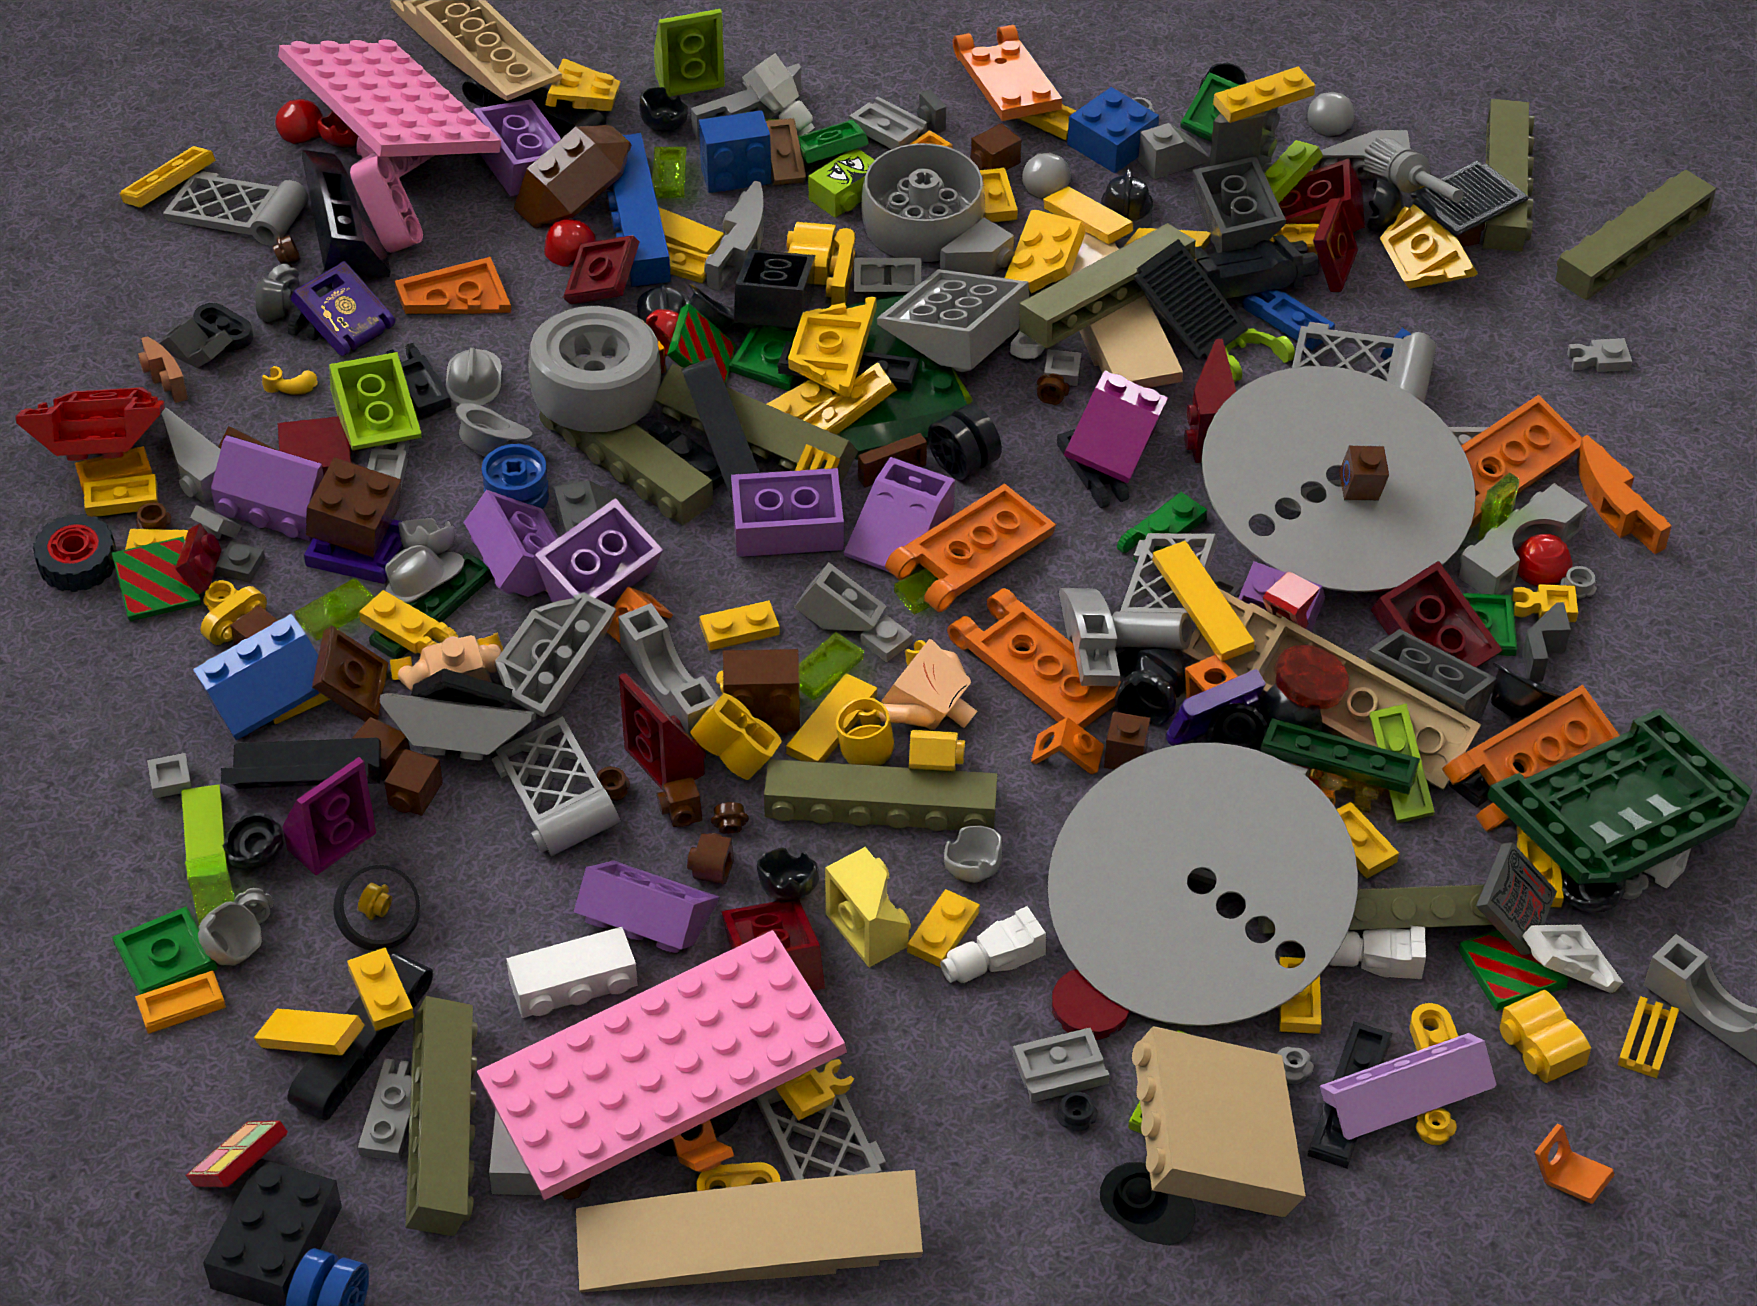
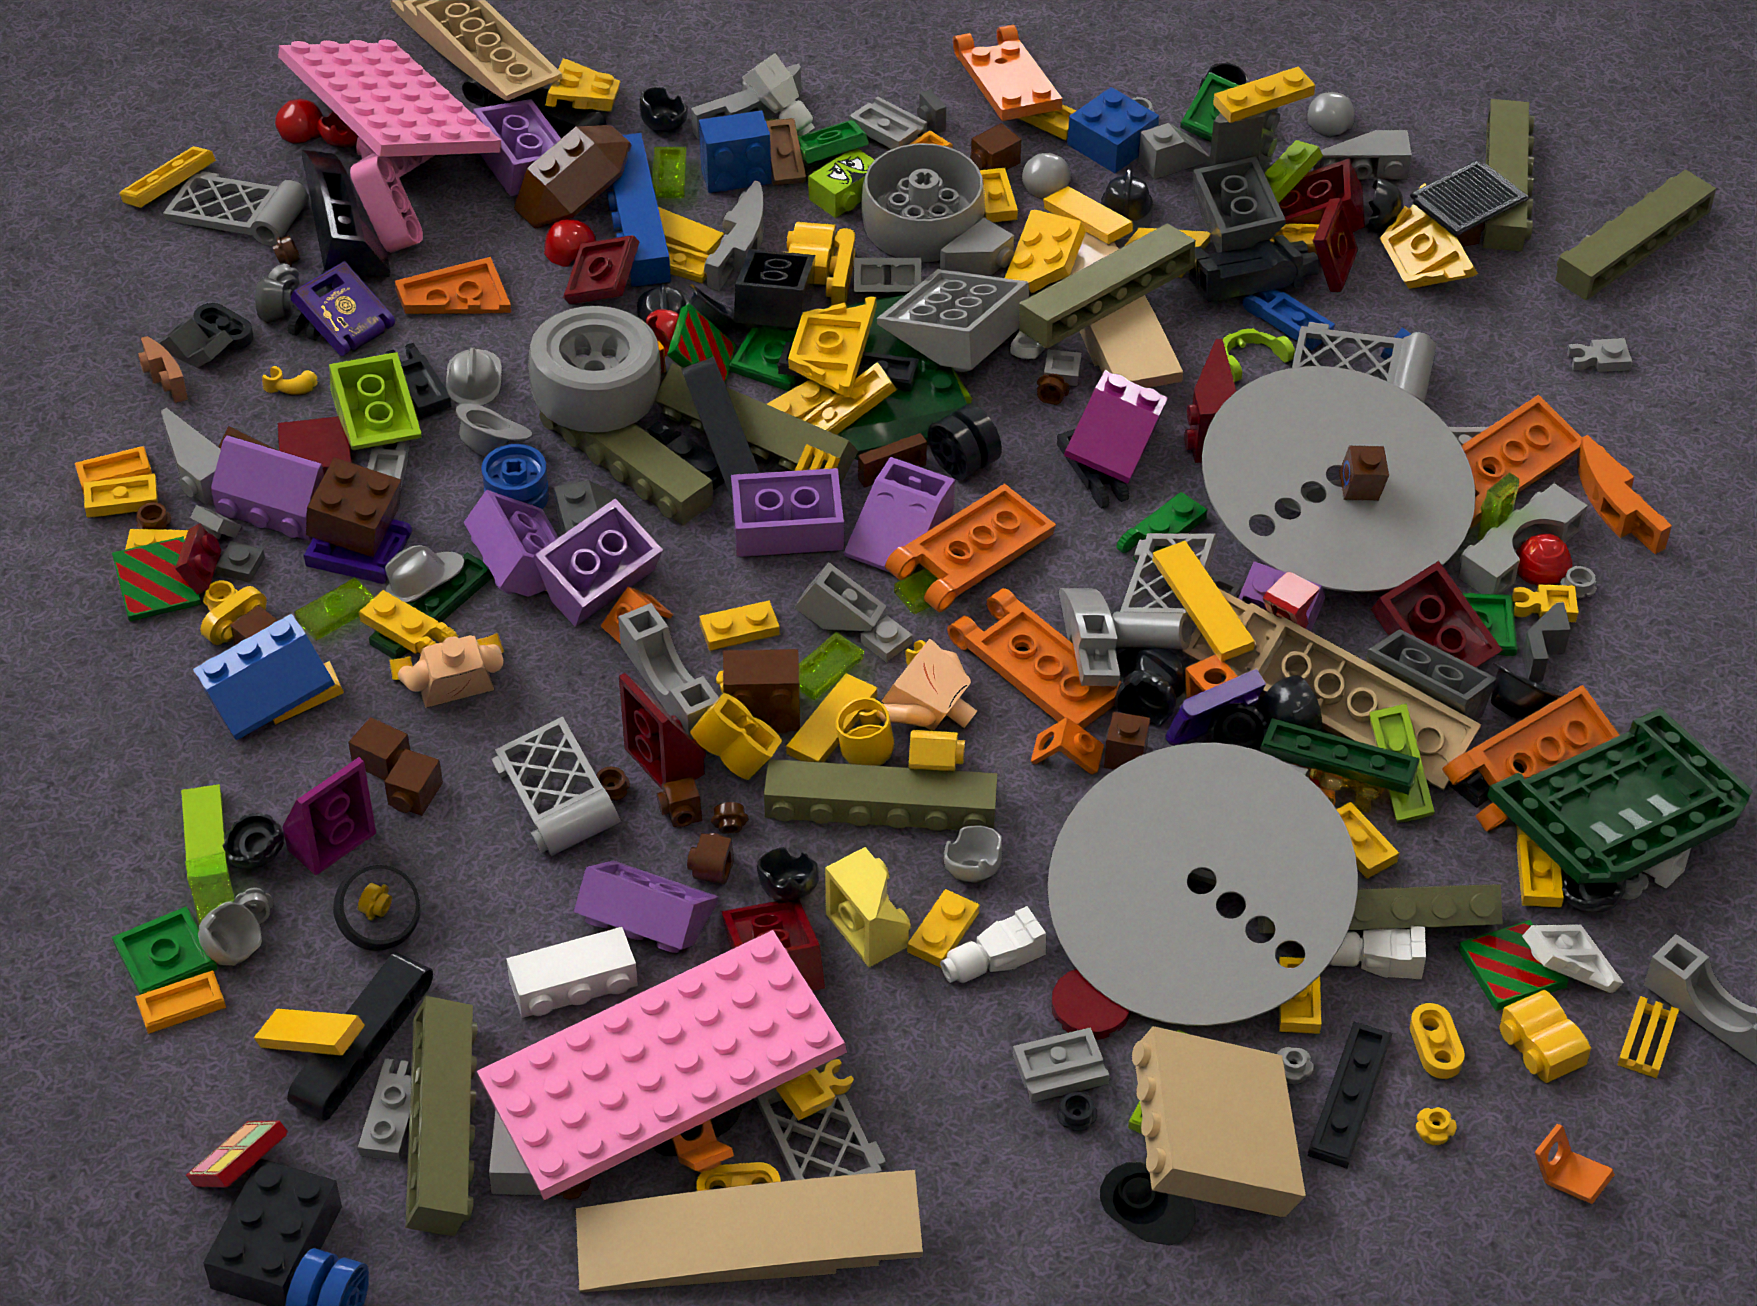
(75, 552): black wheel -> none
(92, 422): red wedge -> none
(169, 775): light grey plate -> none
(299, 762): black panel -> none
(350, 674): reddish brown tile -> none
(380, 989): yellow plate -> none
(428, 534): light grey hair -> none
(454, 725): light grey wedge -> none
(462, 688): black tile -> none
(553, 651): light grey wedge -> none
(690, 53): lime slope -> none
(1188, 300): black window -> none
(1311, 676): clear red tile -> none
(1404, 168): light grey piece -> none
(1410, 1085): lavender panel -> none
(1515, 896): dark grey tile -> none

